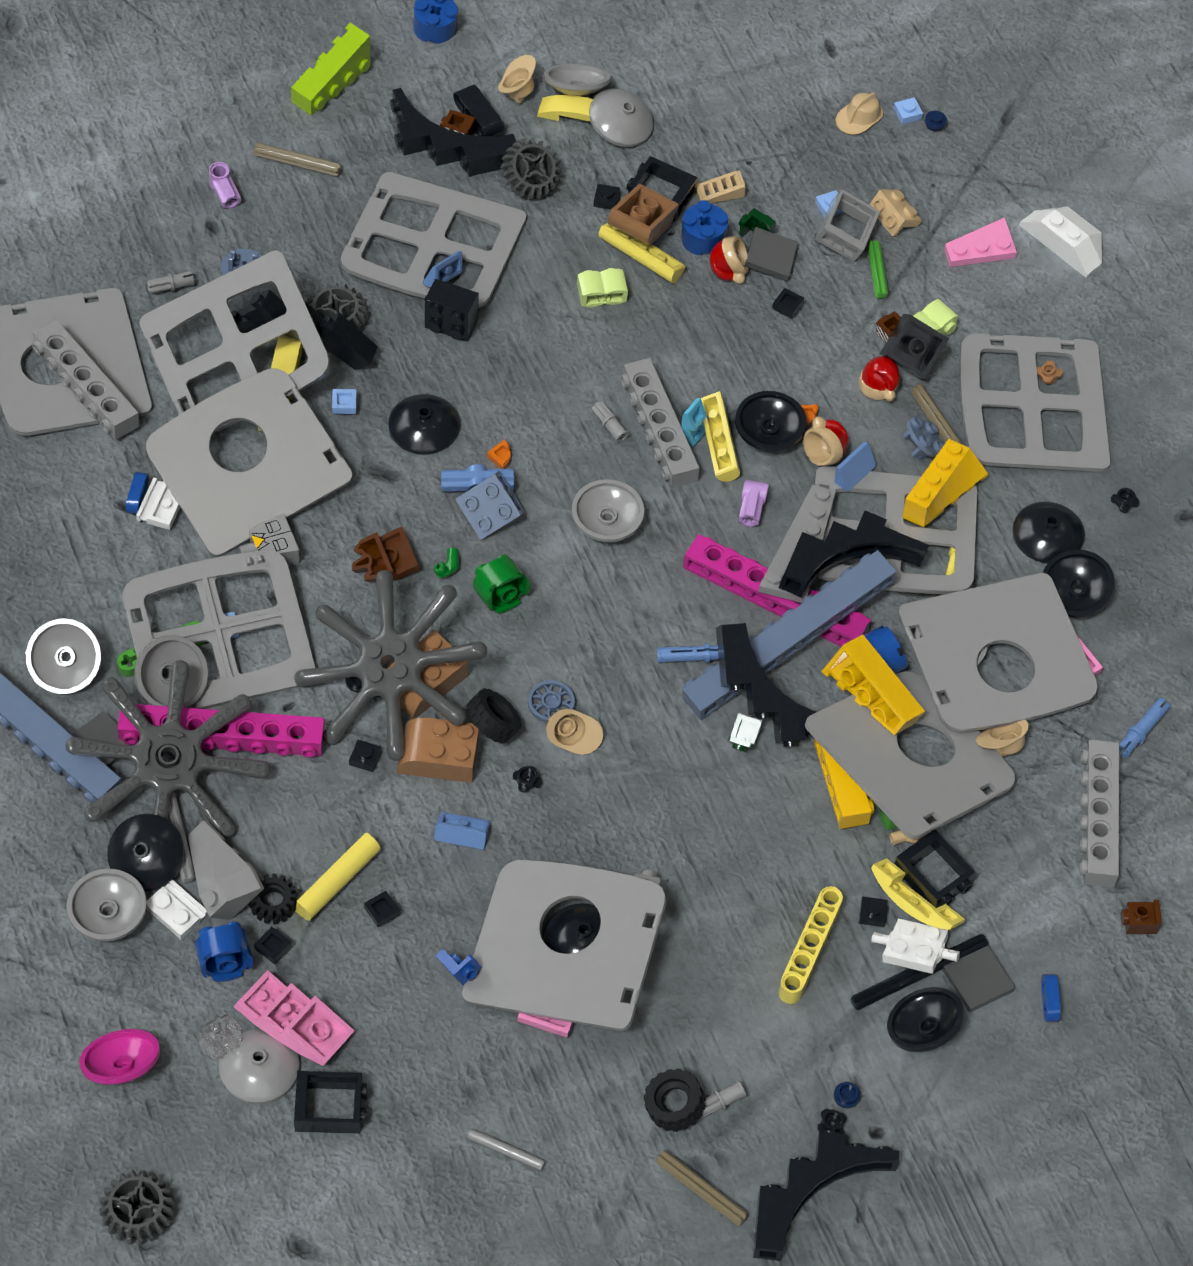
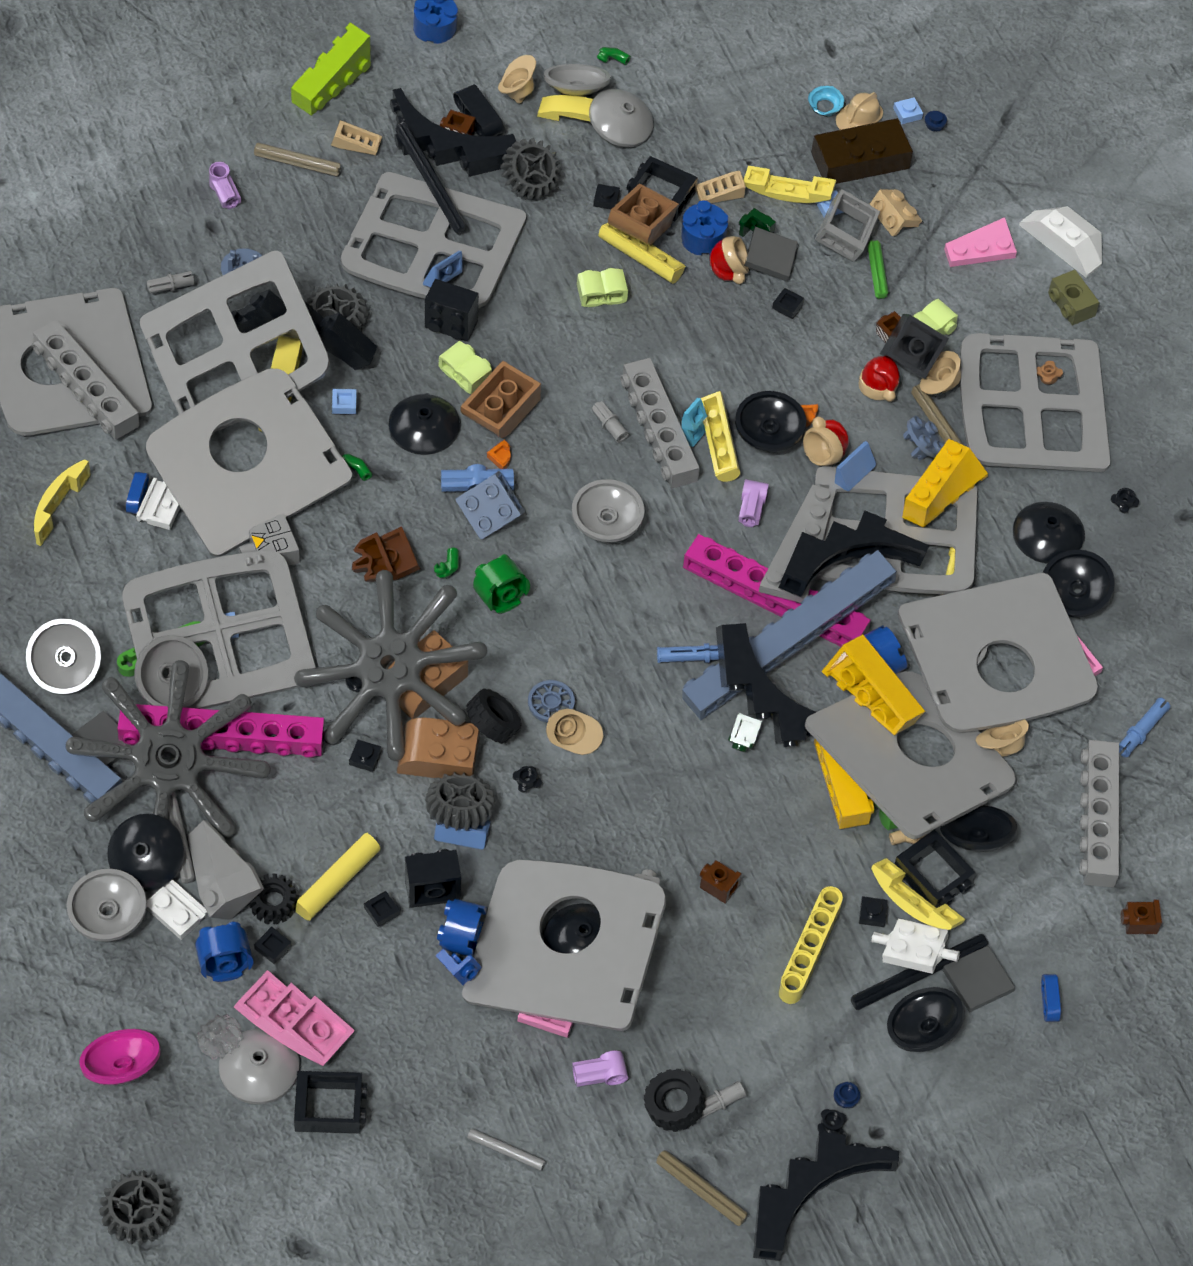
(72, 479): none -> light yellow slope
(344, 141): none -> tan slope
(359, 465): none -> green arm
(430, 177): none -> black axle
(432, 878): none -> black brick
(460, 801): none -> dark grey gear
(461, 927): none -> blue brick
(464, 366): none -> yellowish green brick
(502, 400): none -> medium nougat brick
(608, 1069): none -> lavender piece
(615, 53): none -> green arm
(723, 885): none -> reddish brown brick
(788, 189): none -> light yellow slope
(826, 93): none -> medium azure piece
(862, 151): none -> dark brown brick
(943, 375): none -> tan piece
(981, 829): none -> black dish
(1073, 297): none -> olive brick

